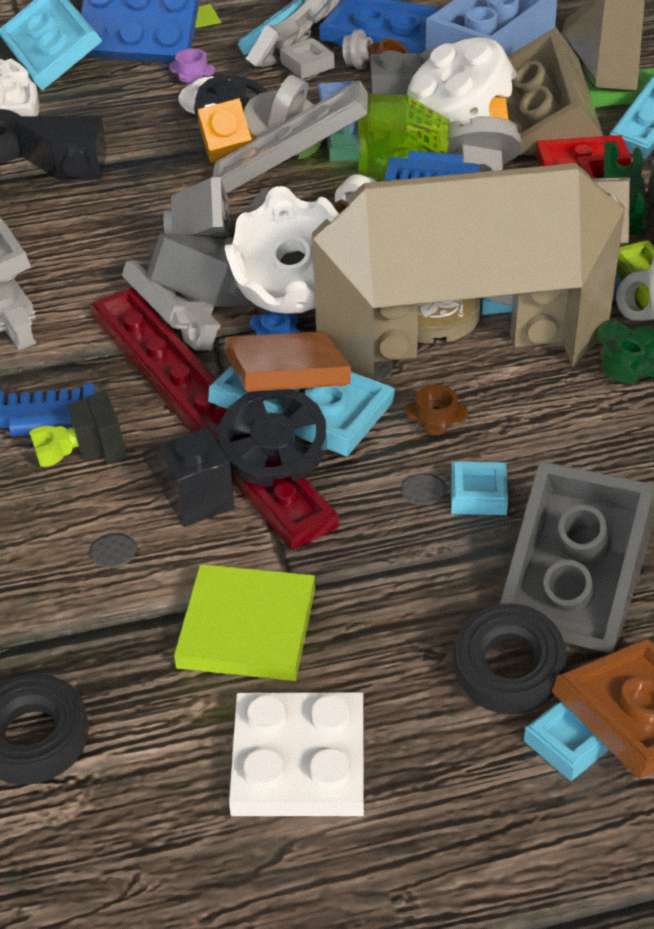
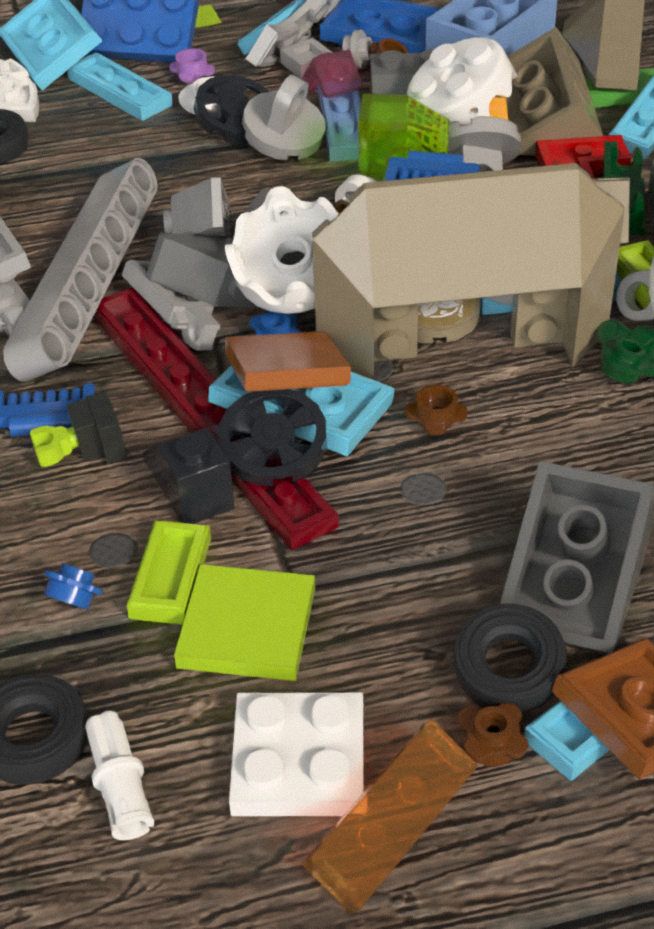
(64, 145): black slope -> none
(71, 586): none -> blue plate
(80, 272): none -> light grey beam
(118, 777): none -> white axle
(120, 86): none -> medium azure tile
(168, 572): none -> lime tile
(223, 128): light orange brick -> none
(292, 136): light grey tile -> none
(334, 73): none -> clear pink bracket
(390, 816): none -> clear orange tile
(479, 488): medium azure tile -> none
(489, 747): none -> reddish brown plate

